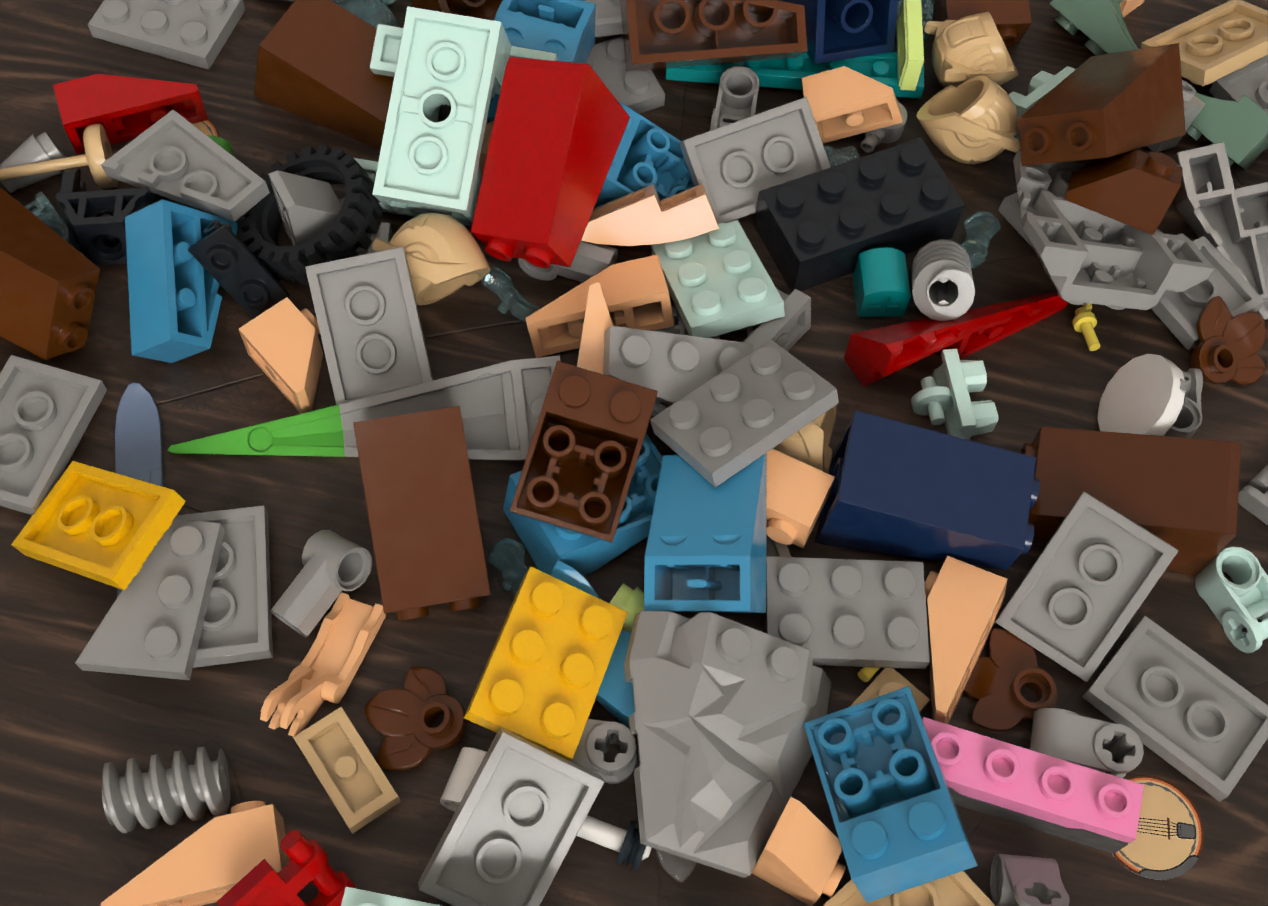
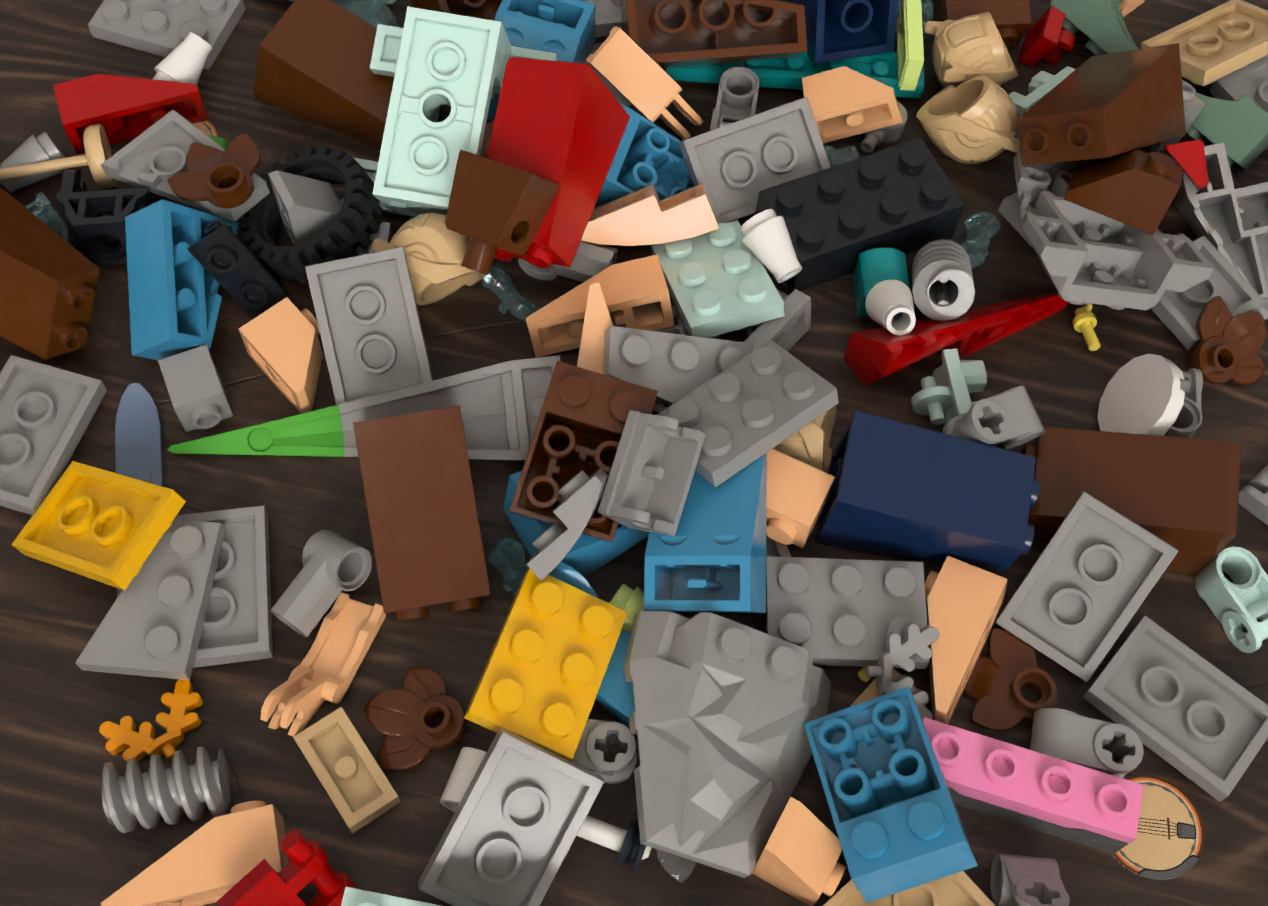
(176, 724): none -> light orange animal
(185, 61): none -> white cone
(195, 389): none -> light grey brick
(217, 174): none -> reddish brown plate
(495, 208): none -> reddish brown torso
(575, 511): none -> light grey slope
(641, 81): none -> light nougat arm
(651, 473): none -> light grey hinge
(771, 243): none -> white cone
(891, 306): none -> white cone
(897, 653): none -> light grey animal
(999, 420): none -> light grey piece
(1044, 39): none -> red tile
(1191, 158): none -> red slope

